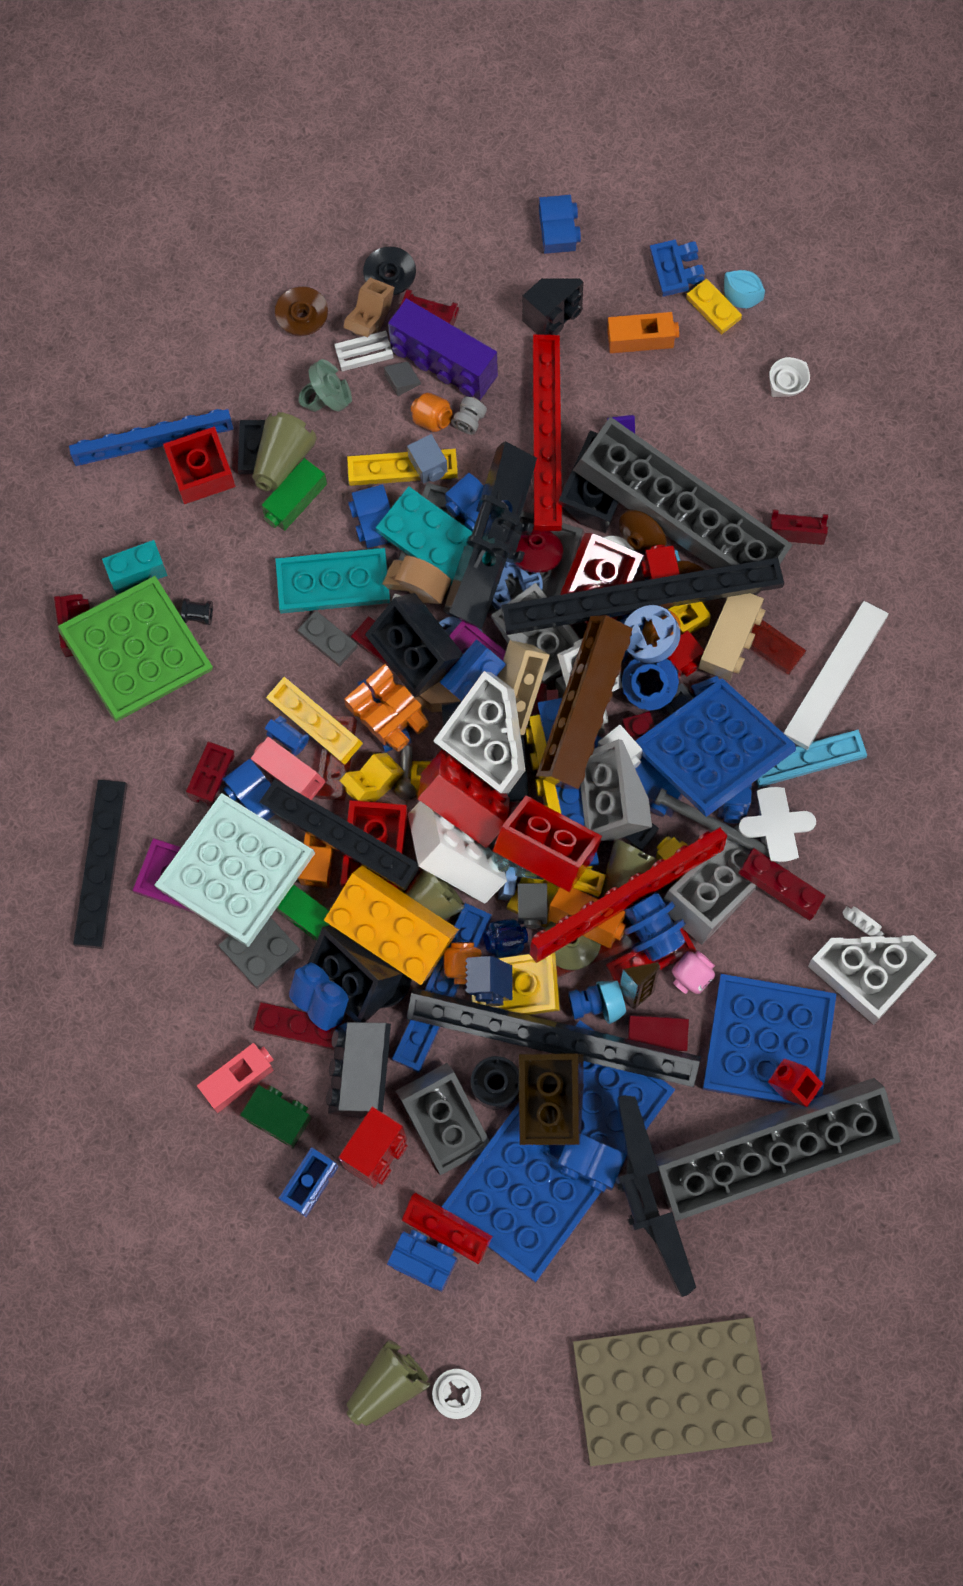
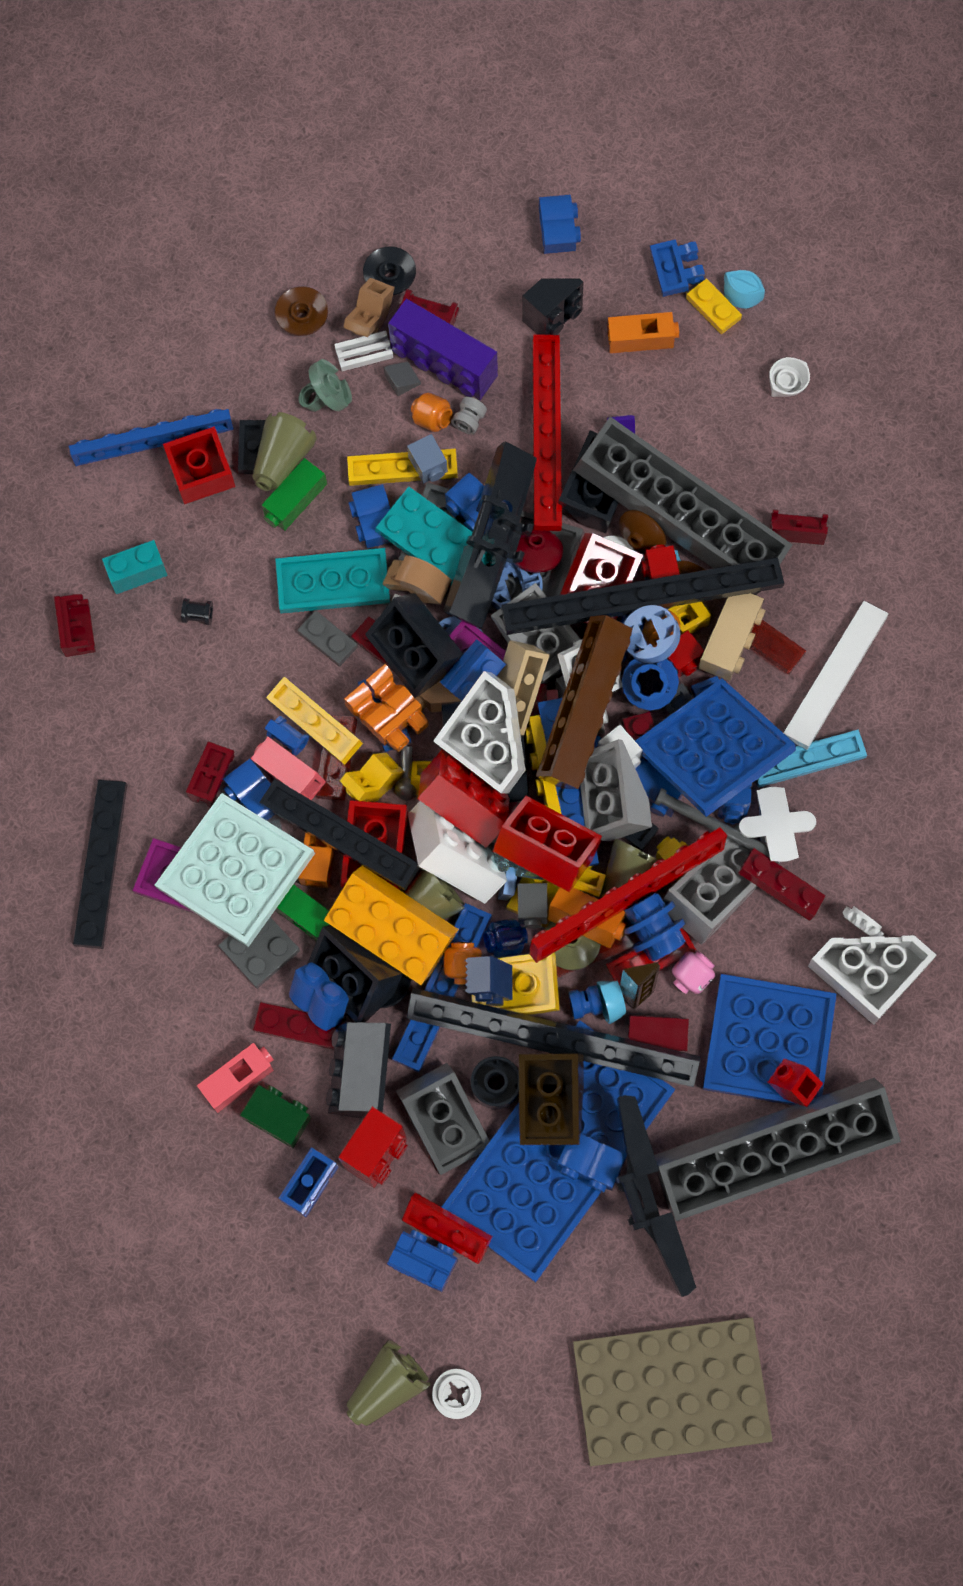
(135, 648): bright green plate -> none

